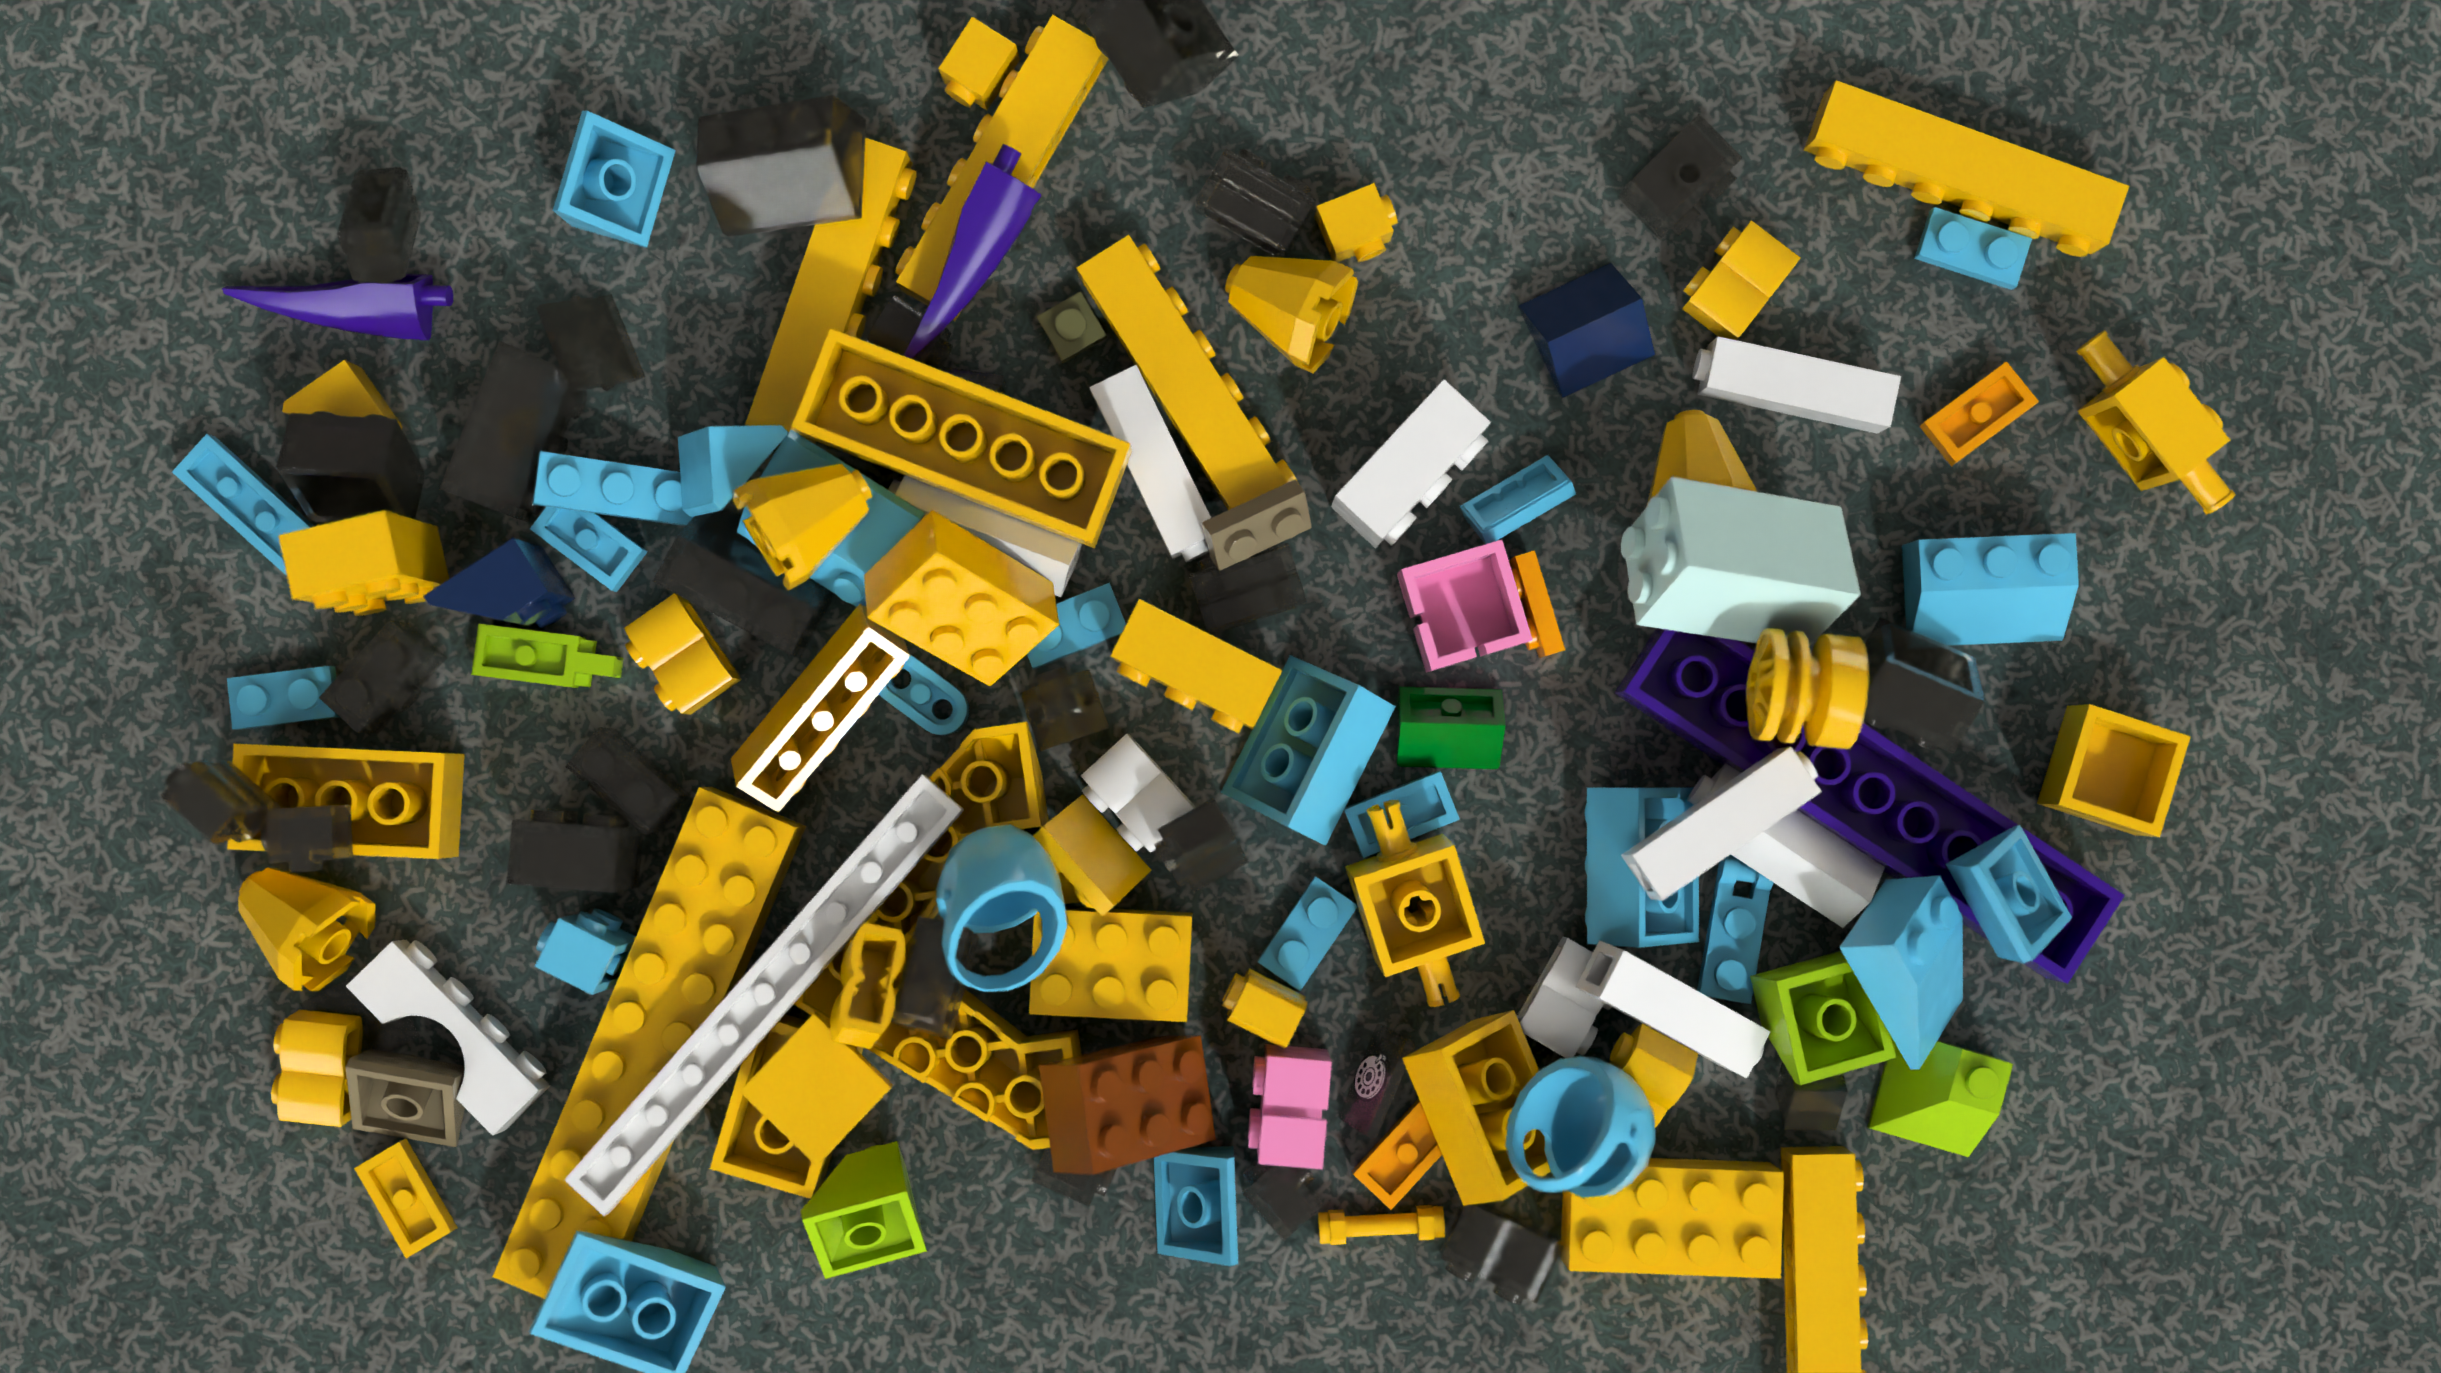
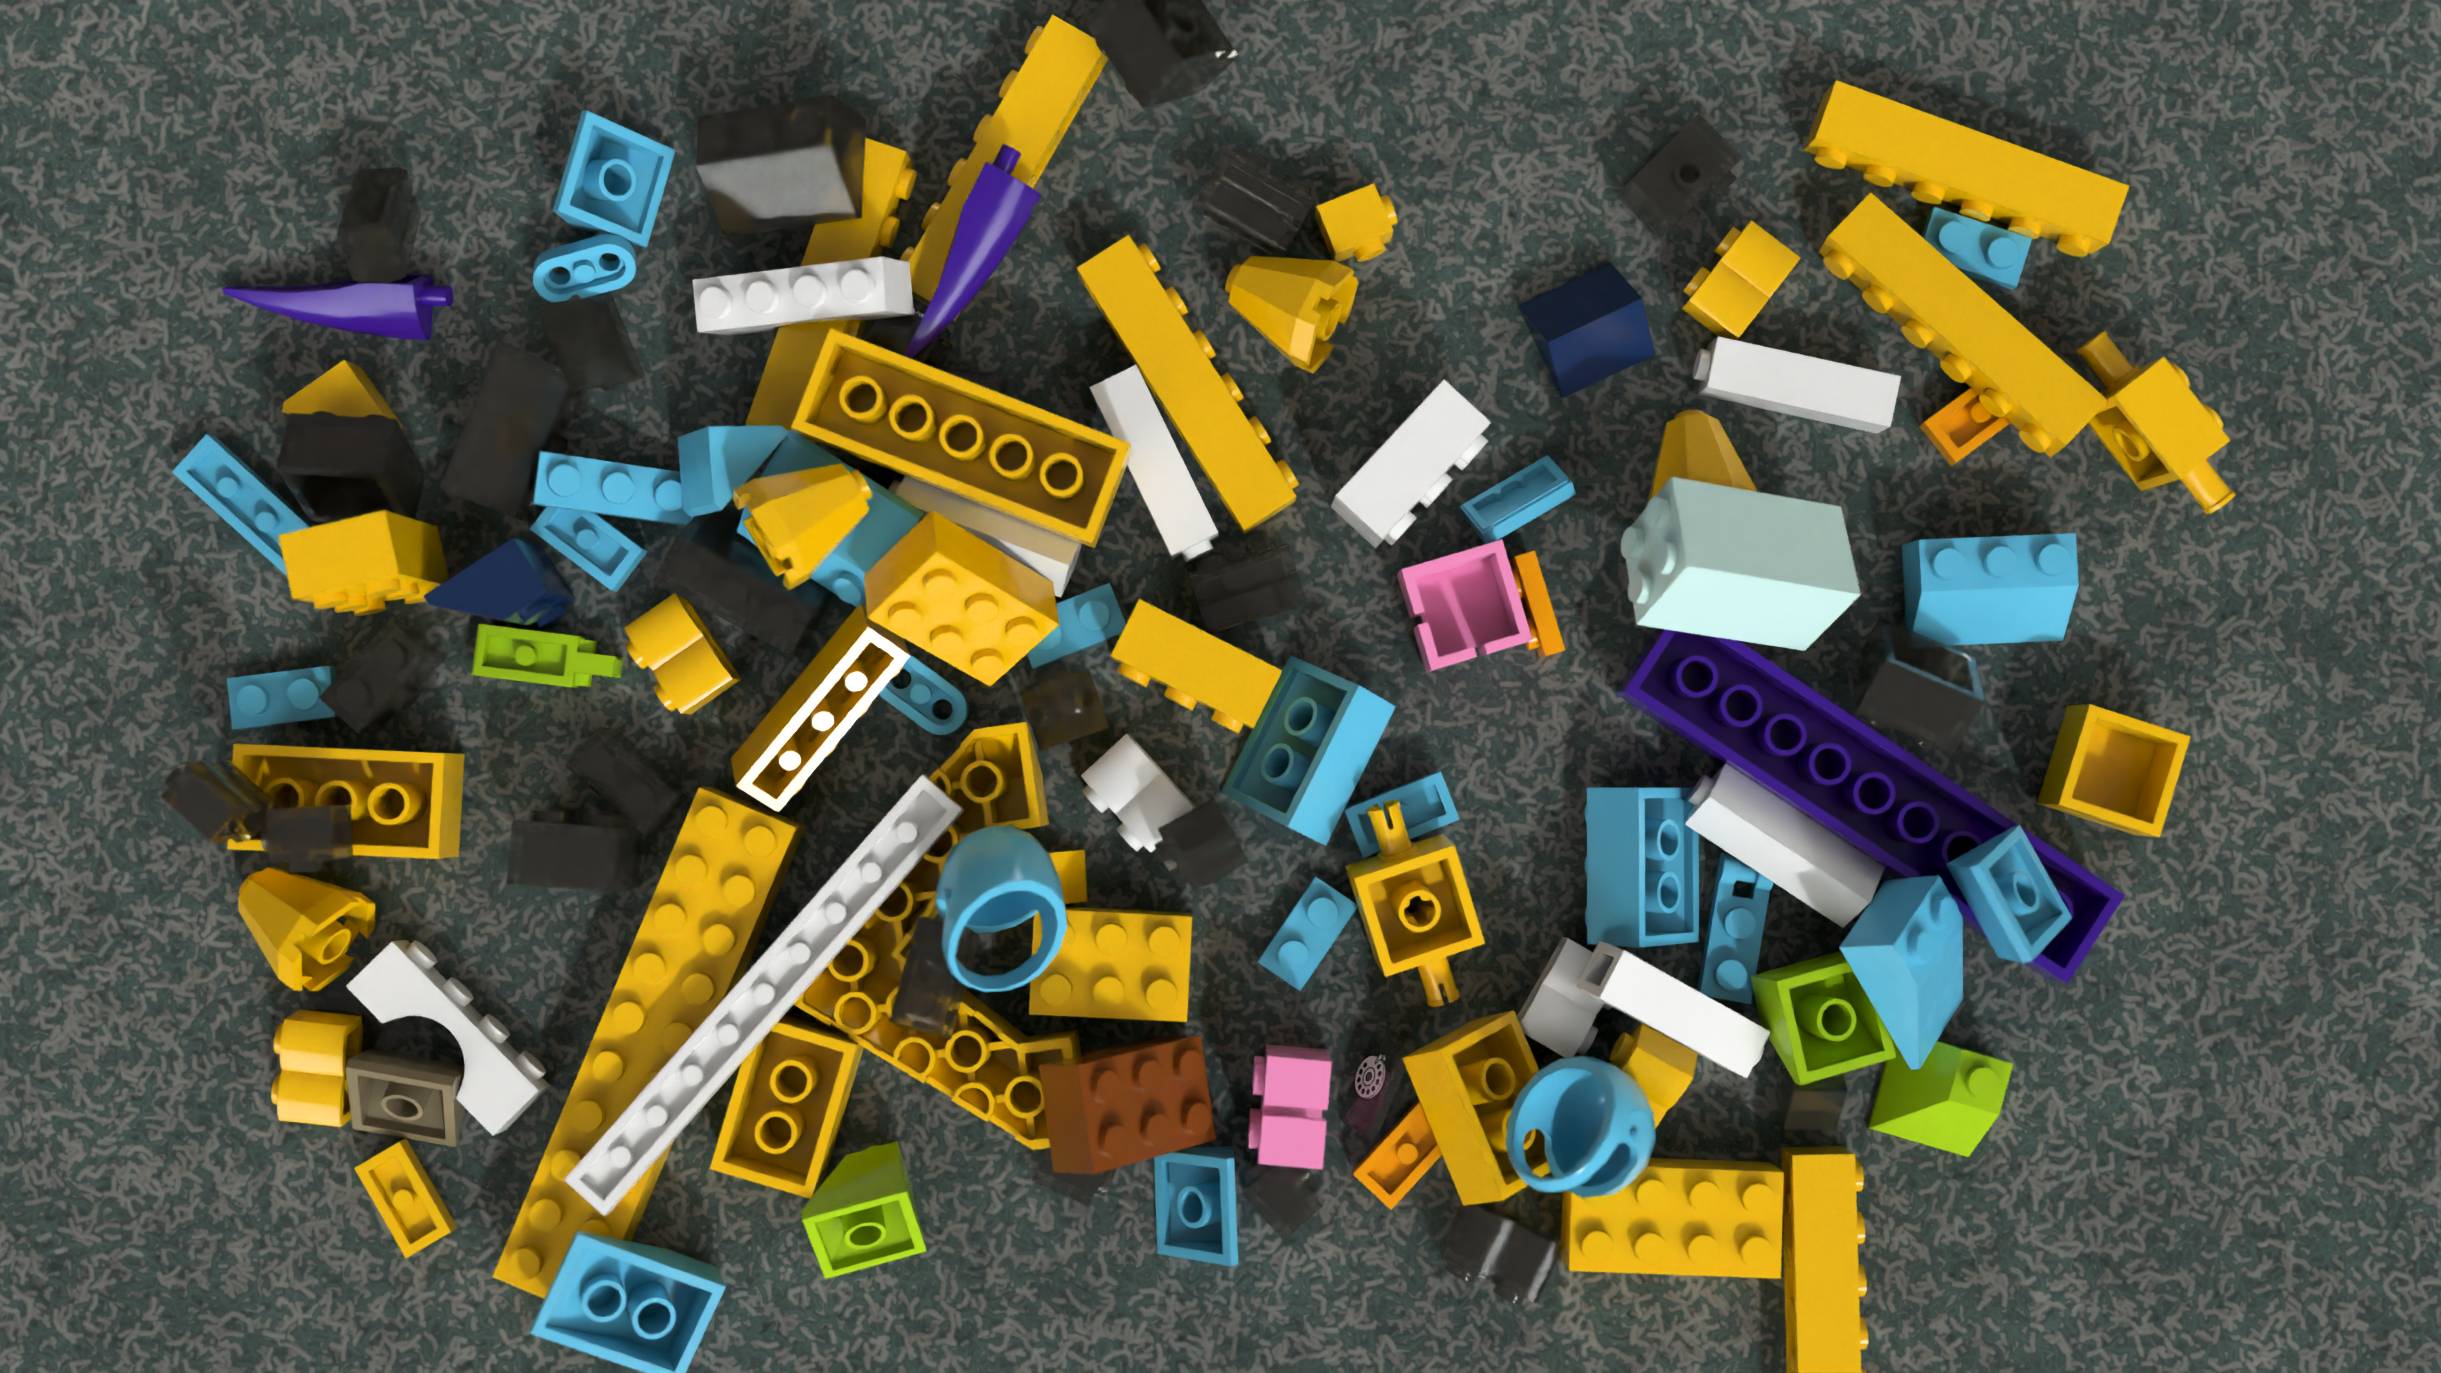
(585, 950): medium azure brick -> none
(587, 270): none -> medium azure plate
(803, 294): none -> white arch
(816, 1089): yellow tile -> none
(867, 978): yellow brick -> none
(978, 65): yellow brick -> none
(1071, 327): olive plate -> none
(1091, 855): yellow tile -> none
(1257, 525): dark tan plate -> none
(1264, 1007): yellow brick -> none
(1426, 1222): yellow bar -> none
(1450, 727): green panel -> none
(1722, 822): white brick -> none
(1814, 689): yellow wheel -> none
(1961, 326): none -> yellow brick

